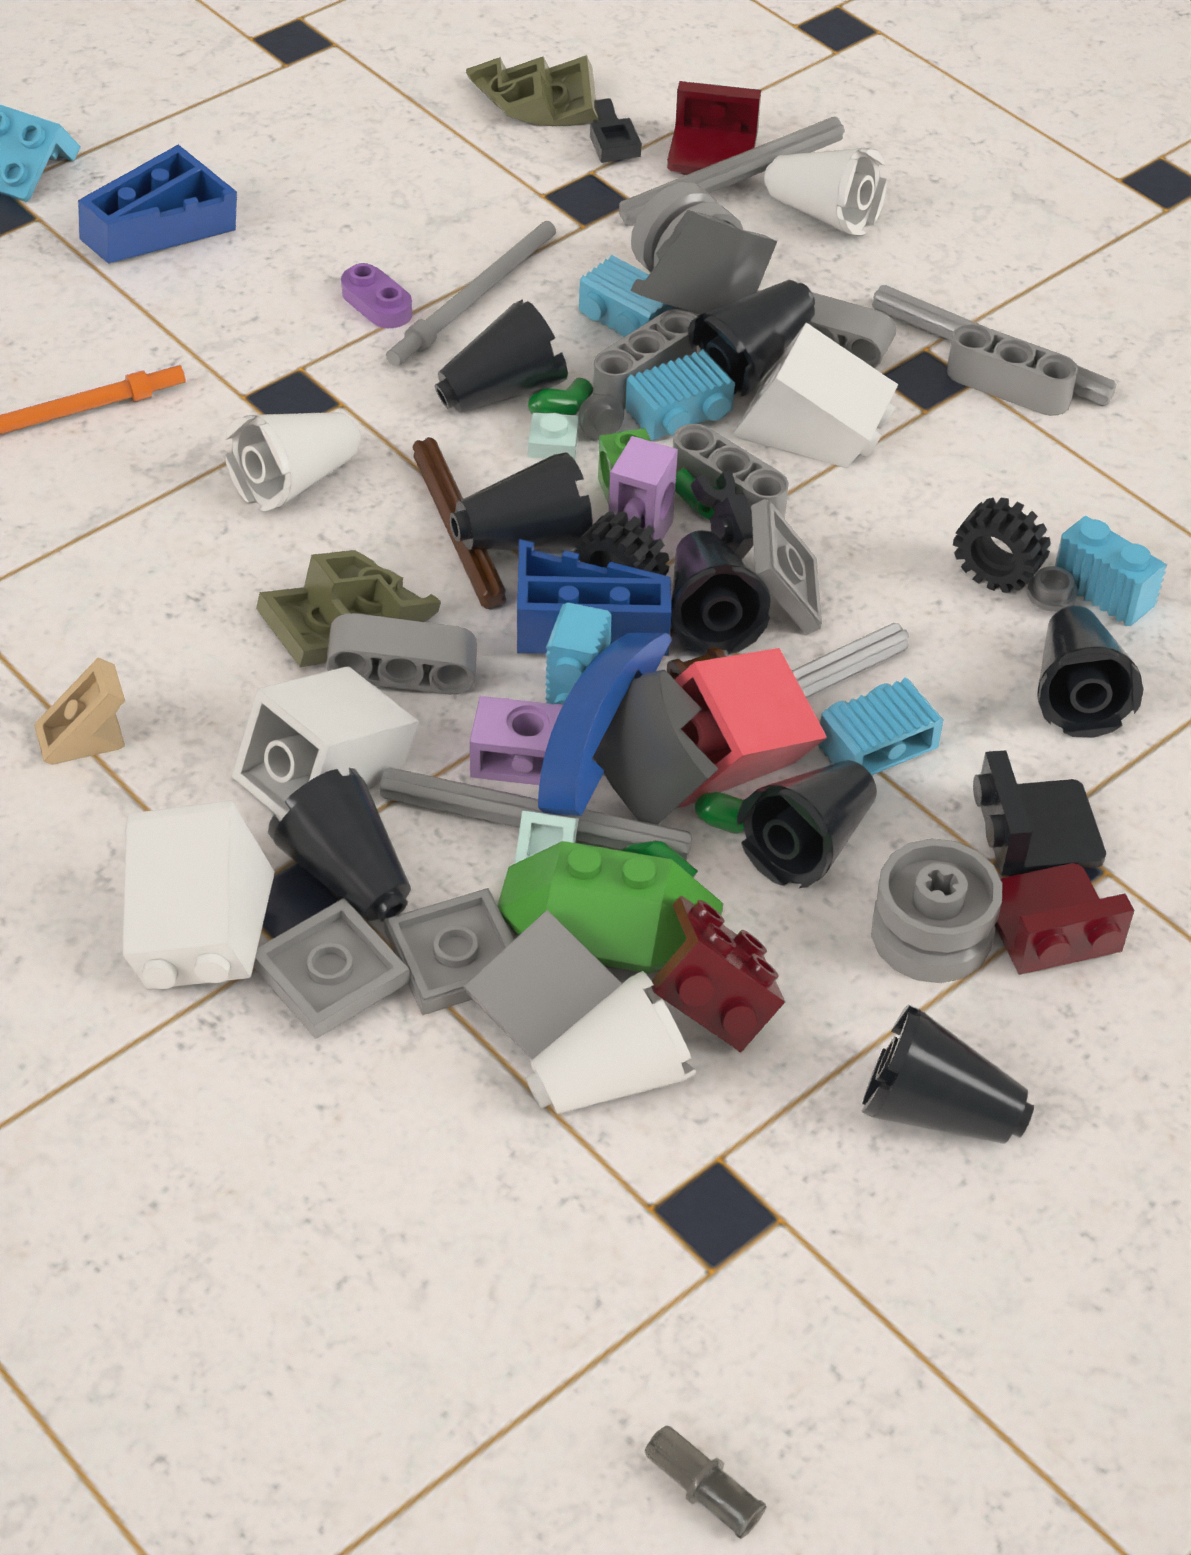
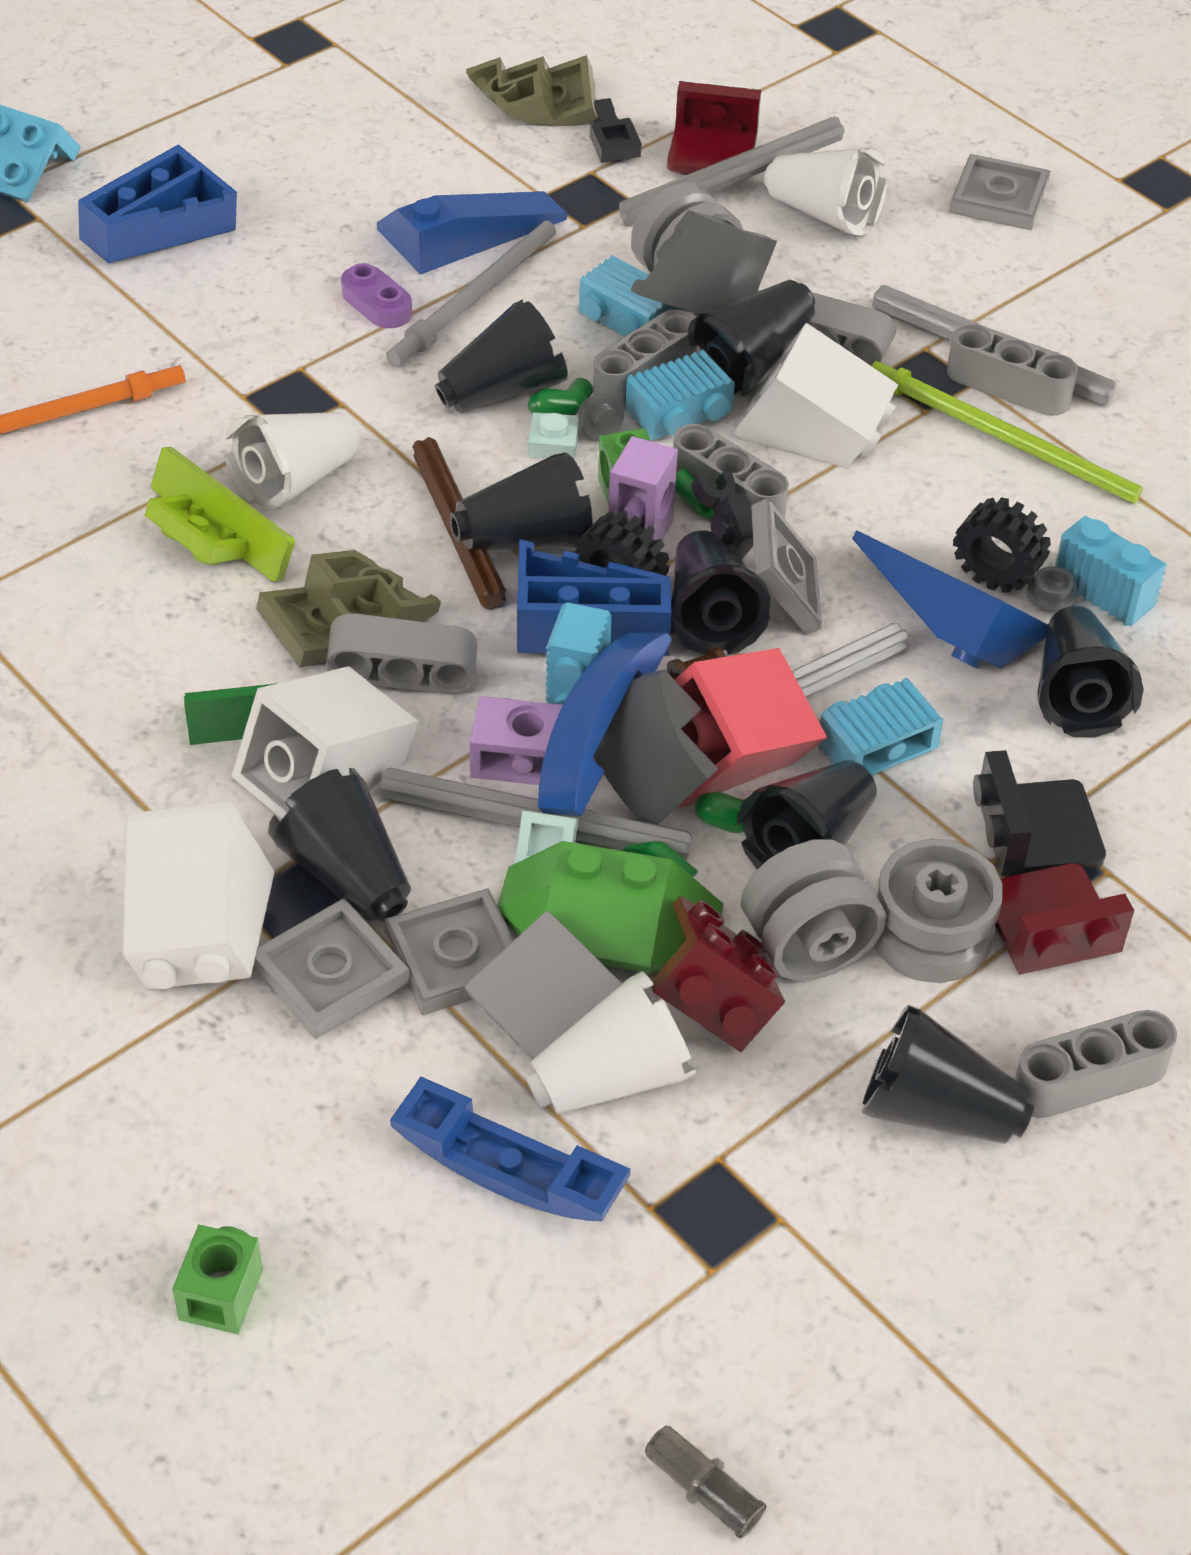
(83, 717): tan slope -> none
(213, 519): none -> lime bracket
(218, 713): none -> green panel
(223, 1300): none -> bright green brick
(461, 225): none -> blue wedge
(507, 1161): none -> blue slope
(813, 910): none -> light grey wheel
(956, 611): none -> blue wedge
(1000, 191): none -> light grey tile
(1010, 434): none -> lime bar
(1096, 1062): none -> light grey beam

